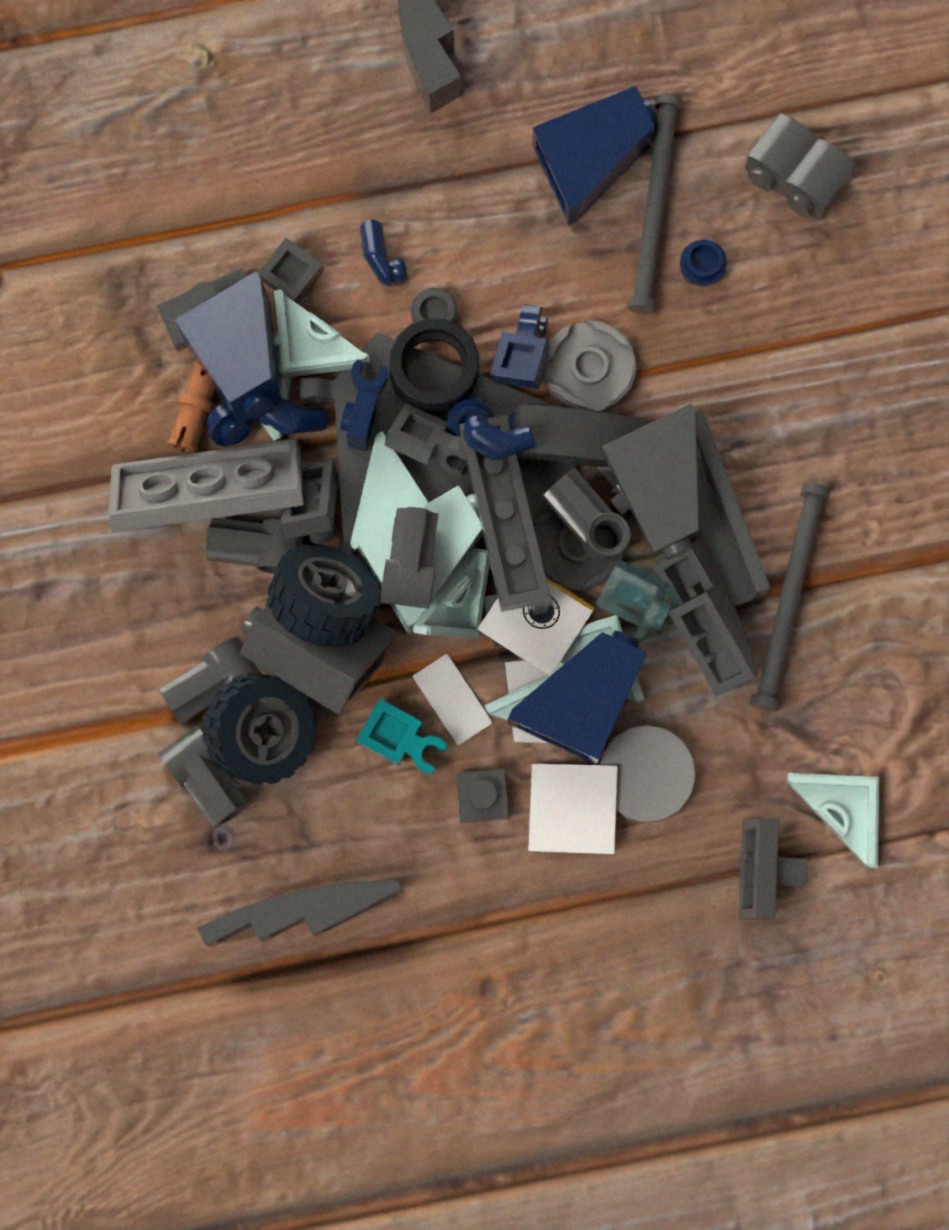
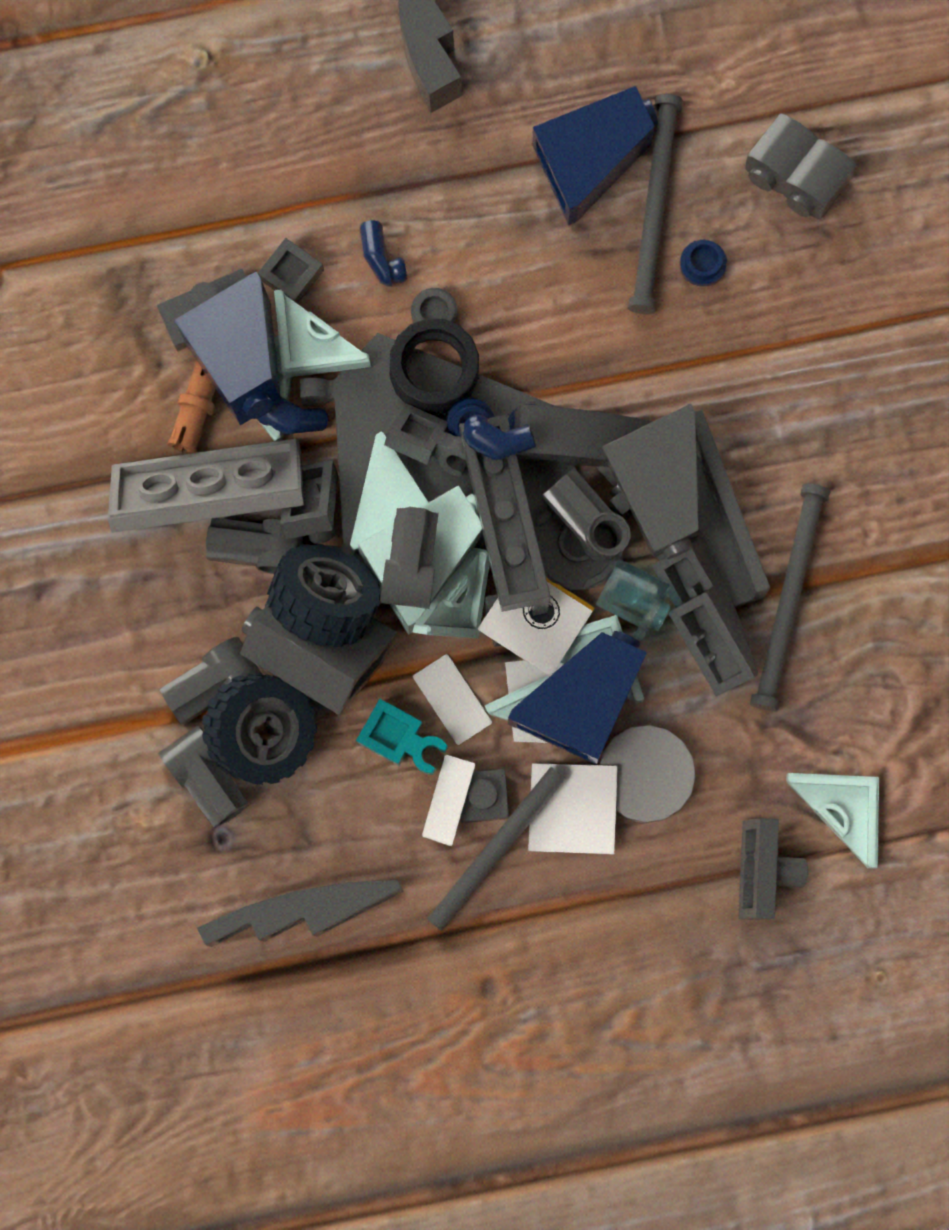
(224, 427): dark blue plate -> none
(360, 417): dark blue plate -> none
(448, 800): none -> white sticker
(496, 848): none -> dark grey bar
(523, 355): dark blue plate -> none
(590, 366): light grey tile -> none

